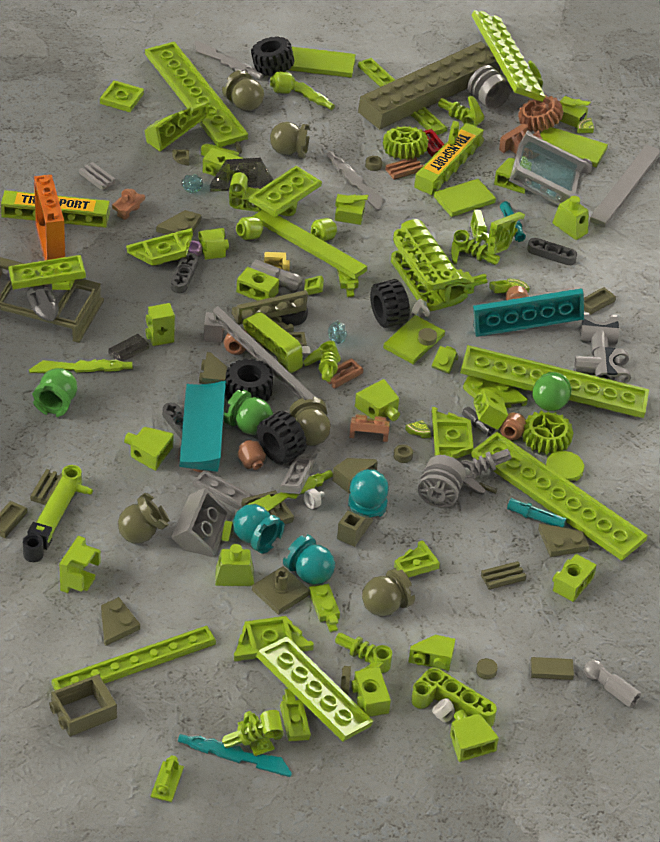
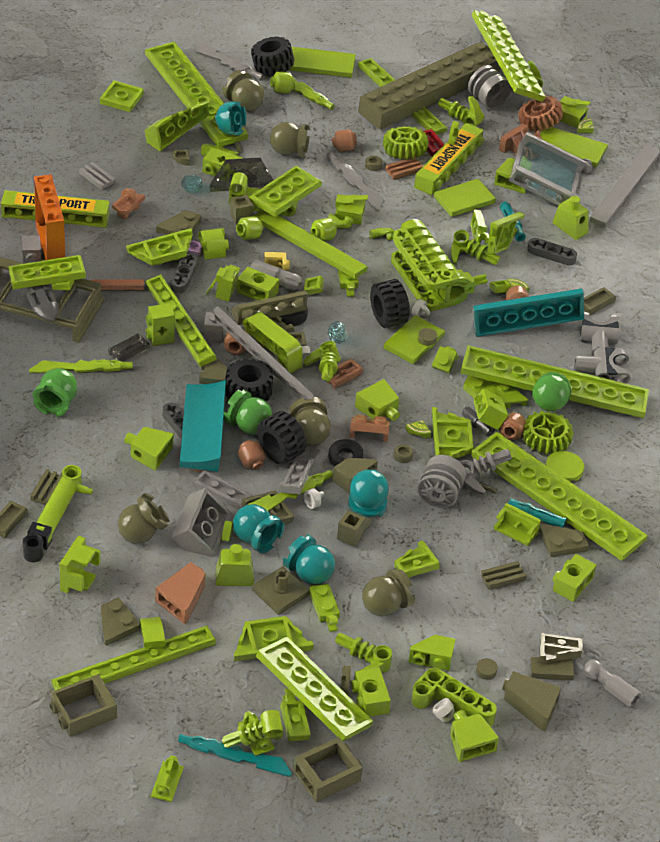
(31, 249): none -> light grey brick
(121, 284): none -> nougat axle
(152, 632): none -> lime slope
(181, 591): none -> nougat slope
(183, 323): none -> lime tile
(226, 281): none -> lime piece
(231, 118): none -> teal cylinder
(240, 207): none -> olive panel
(322, 789): none -> olive window
(344, 140): none -> nougat head
(344, 445): none -> black tyre
(346, 223): none -> lime arm
(379, 232): none -> lime arm
(517, 524): none -> lime hinge
(532, 698): none -> olive slope
(559, 648): none -> olive wing

